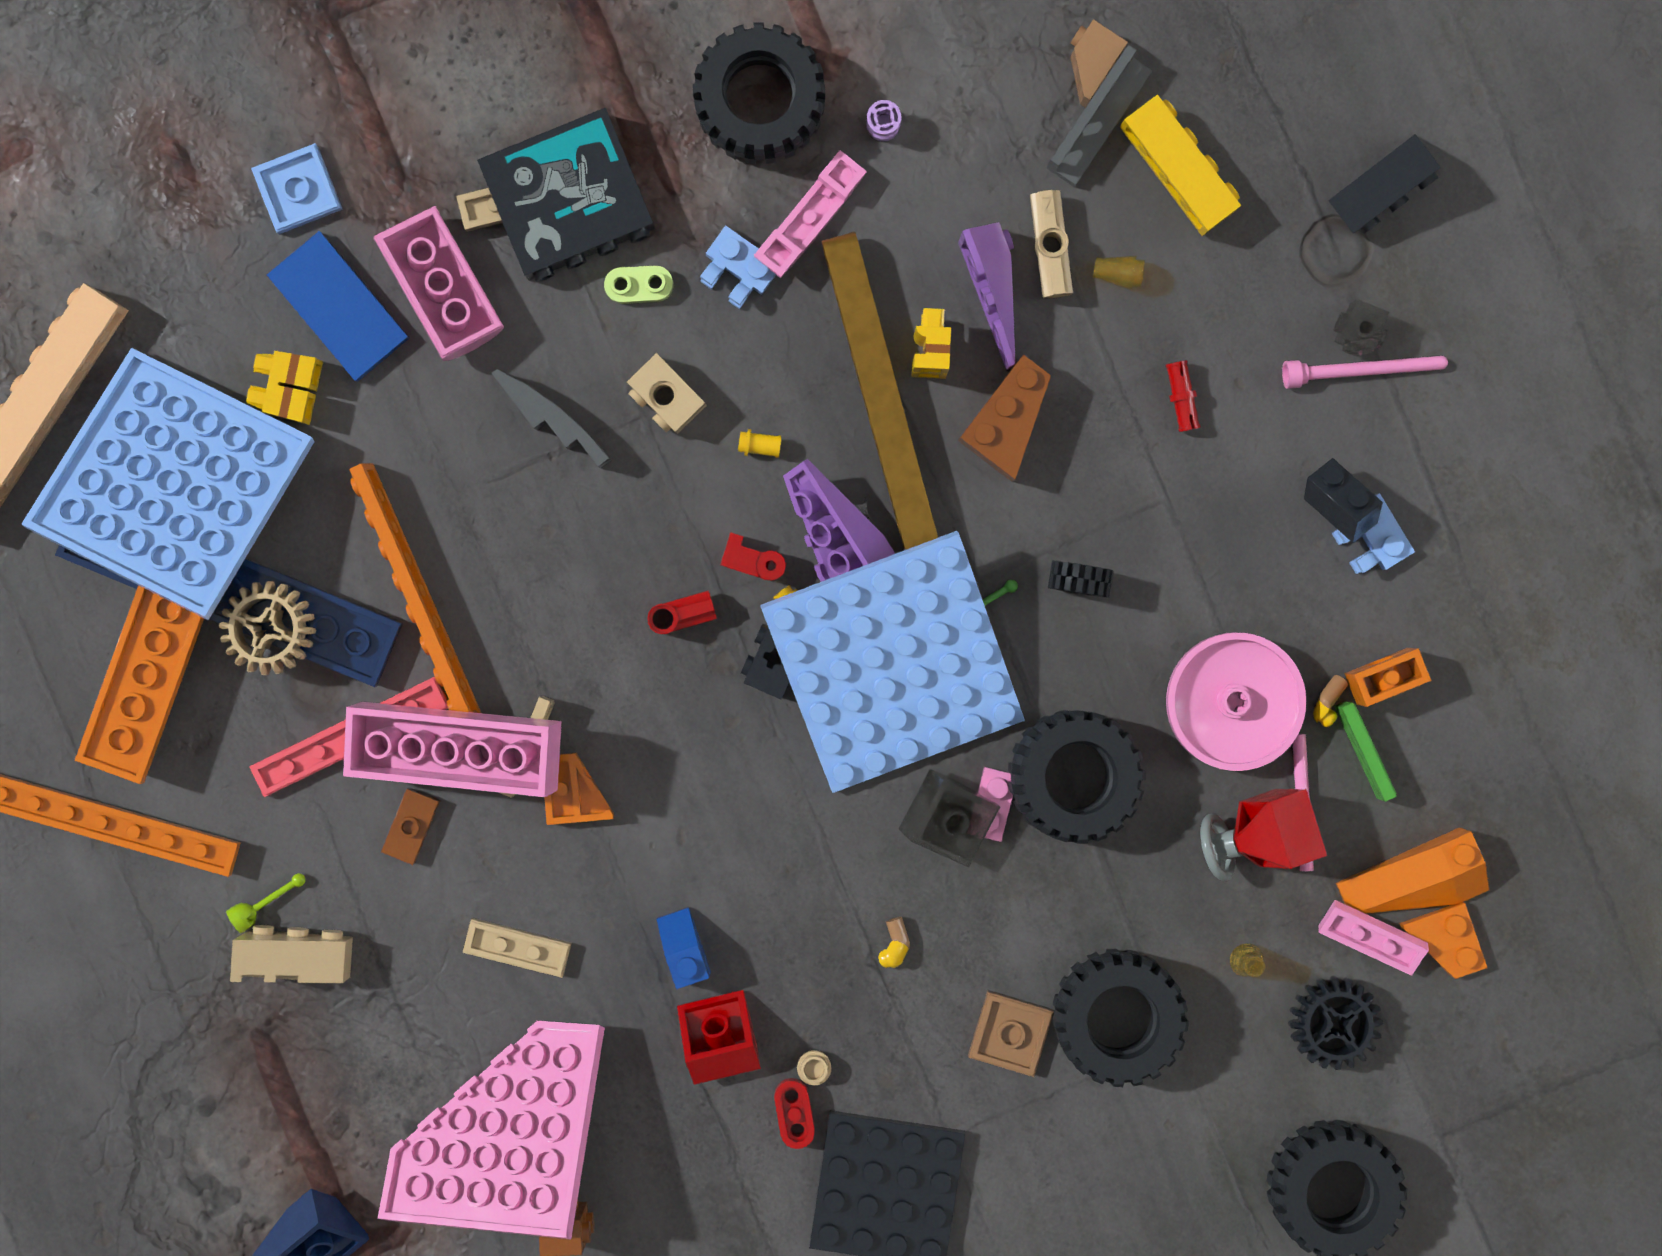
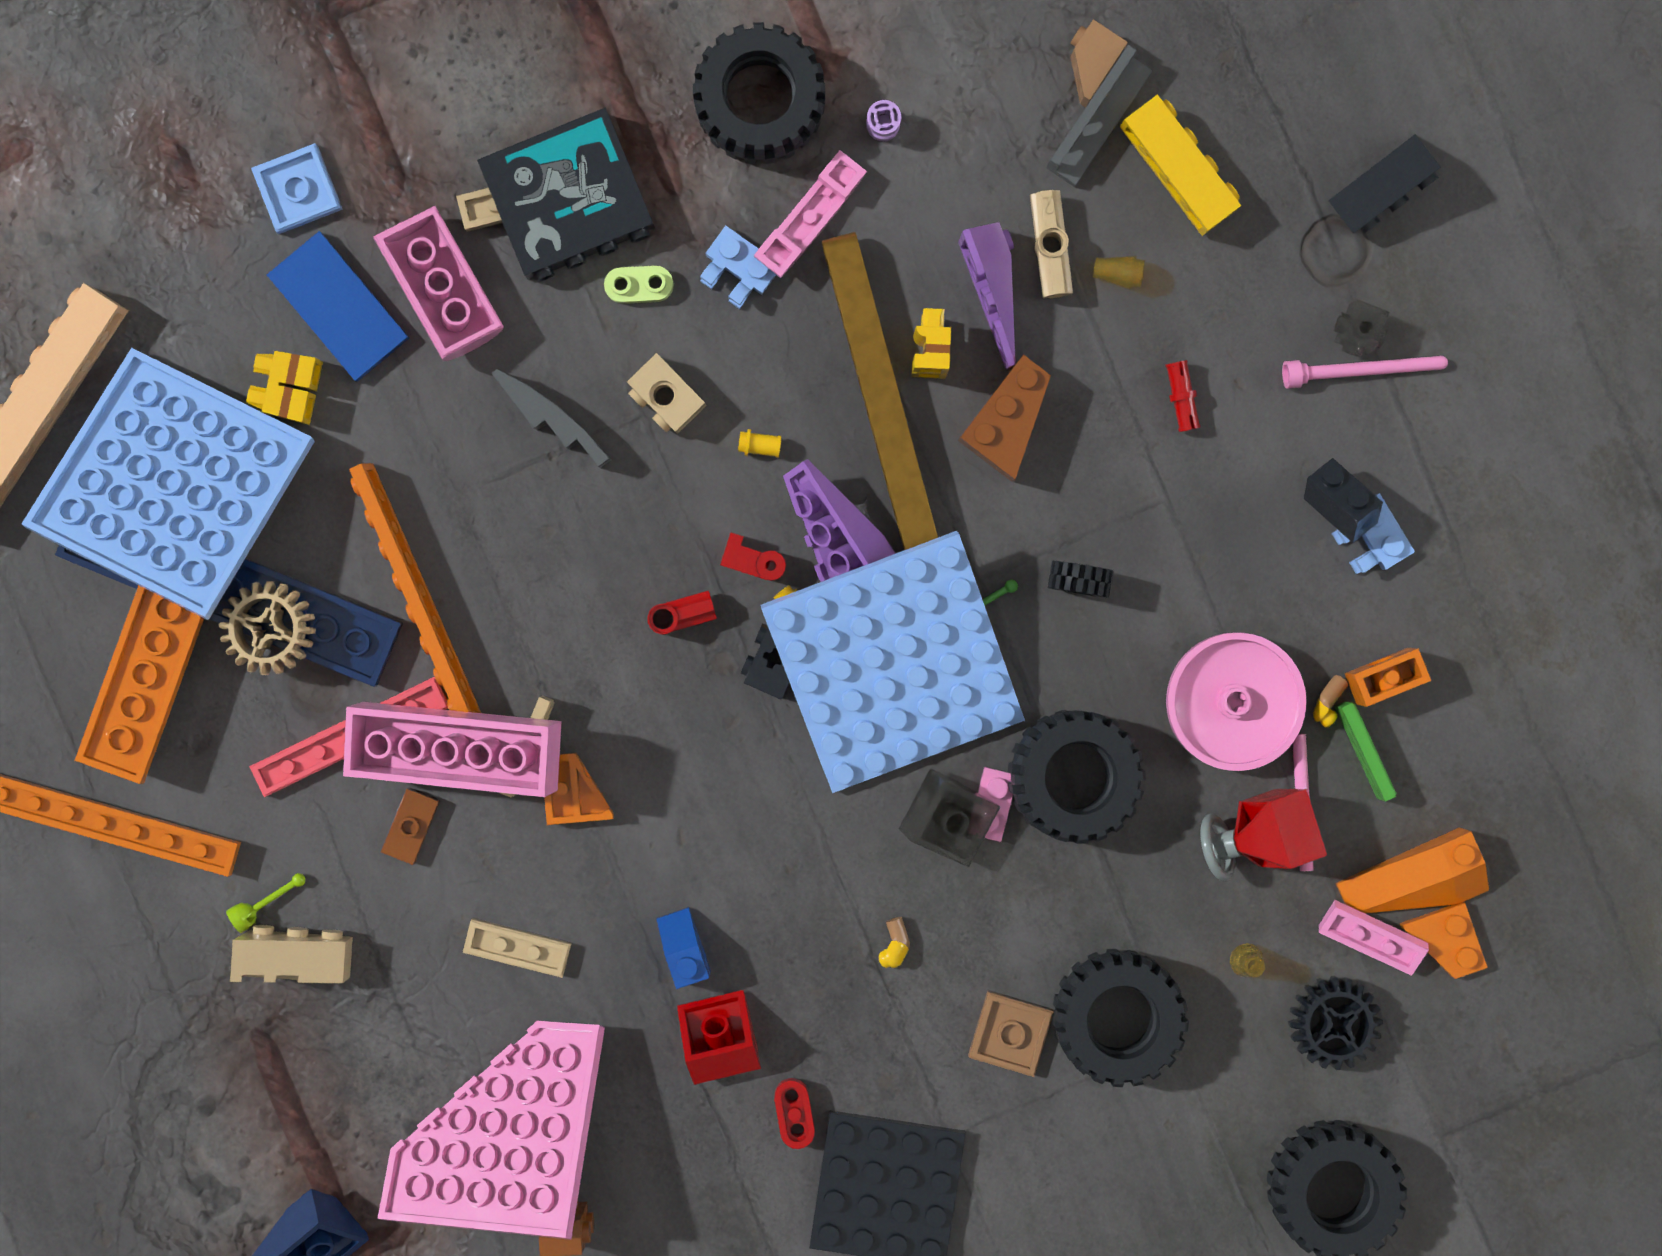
(814, 1067): tan plate -> none

